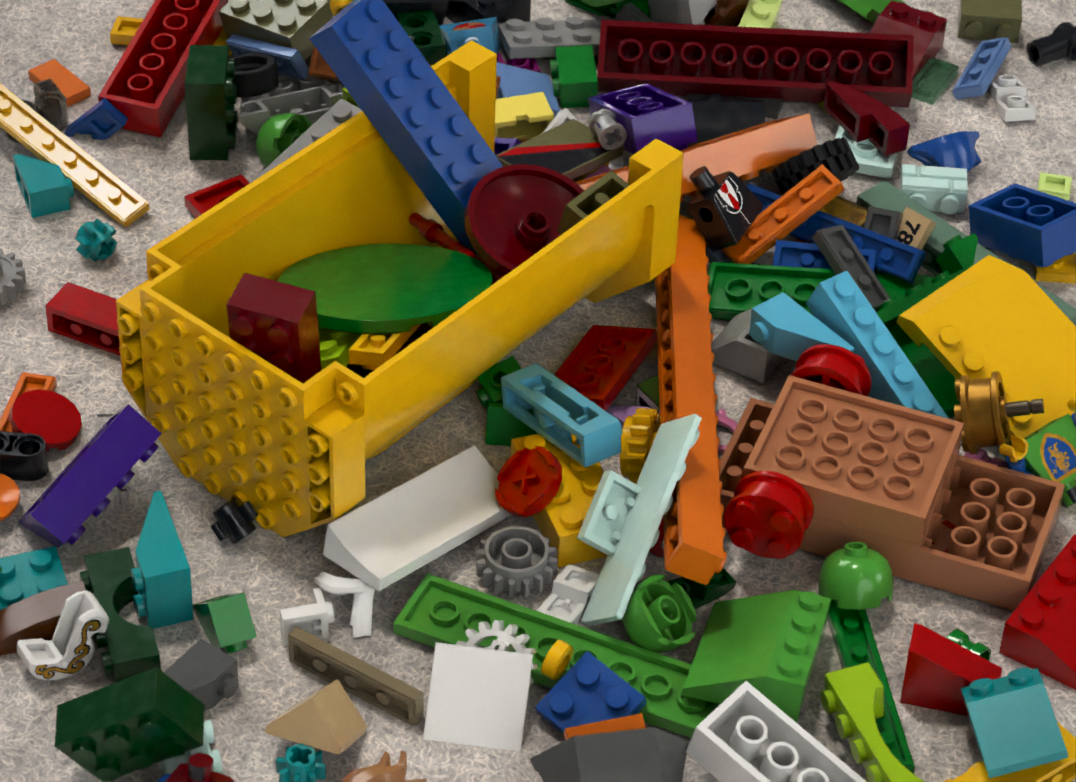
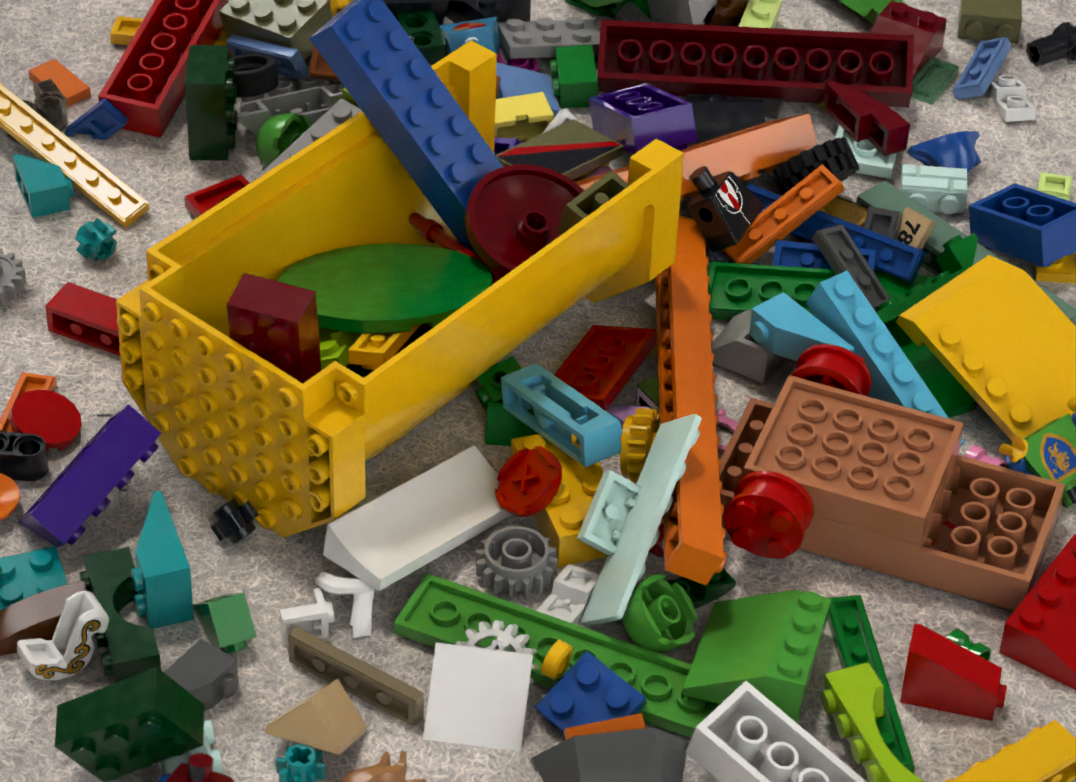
(606, 134): light grey bush -> none
(856, 577): bright green cylinder -> none
(986, 411): pearl gold wheel -> none
(1013, 722): teal slope -> none

